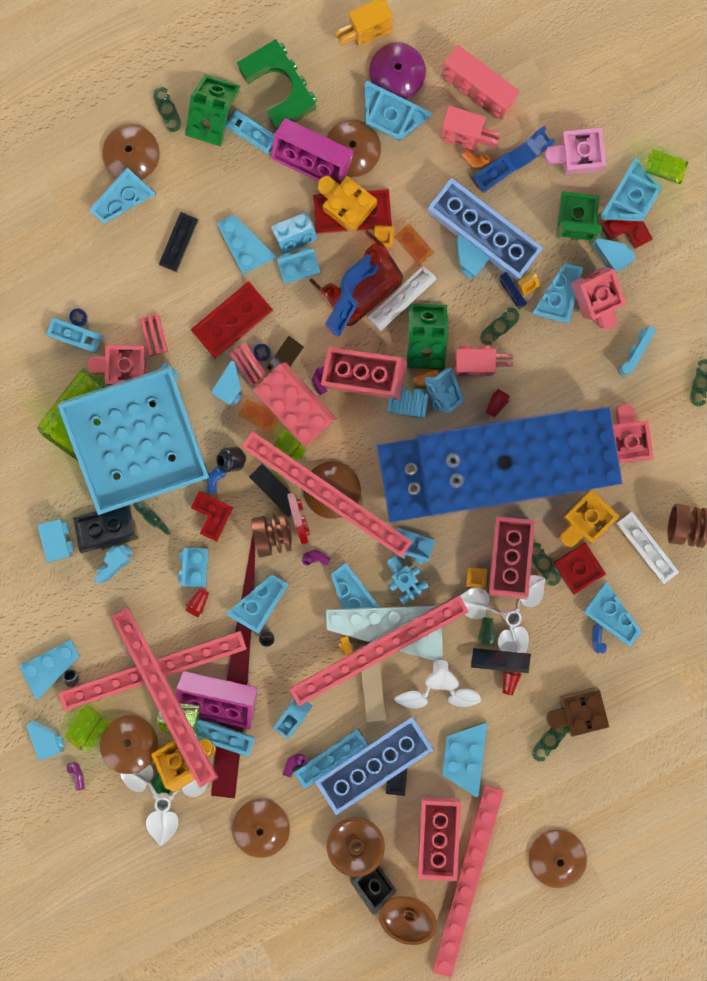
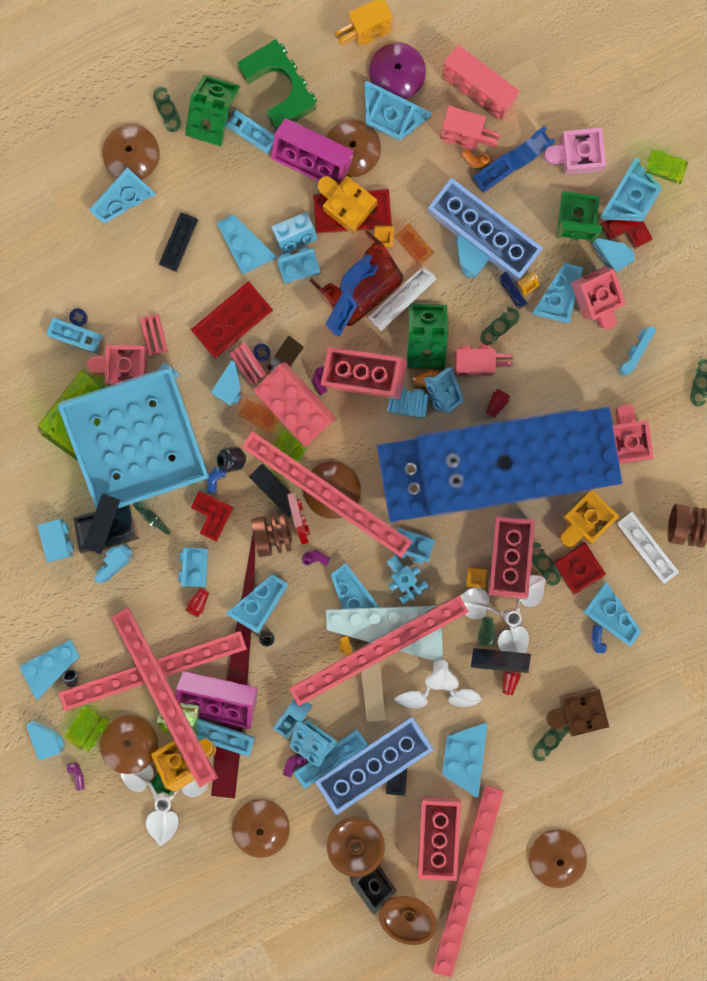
(101, 523): none -> black tile
(311, 742): none -> medium azure bracket

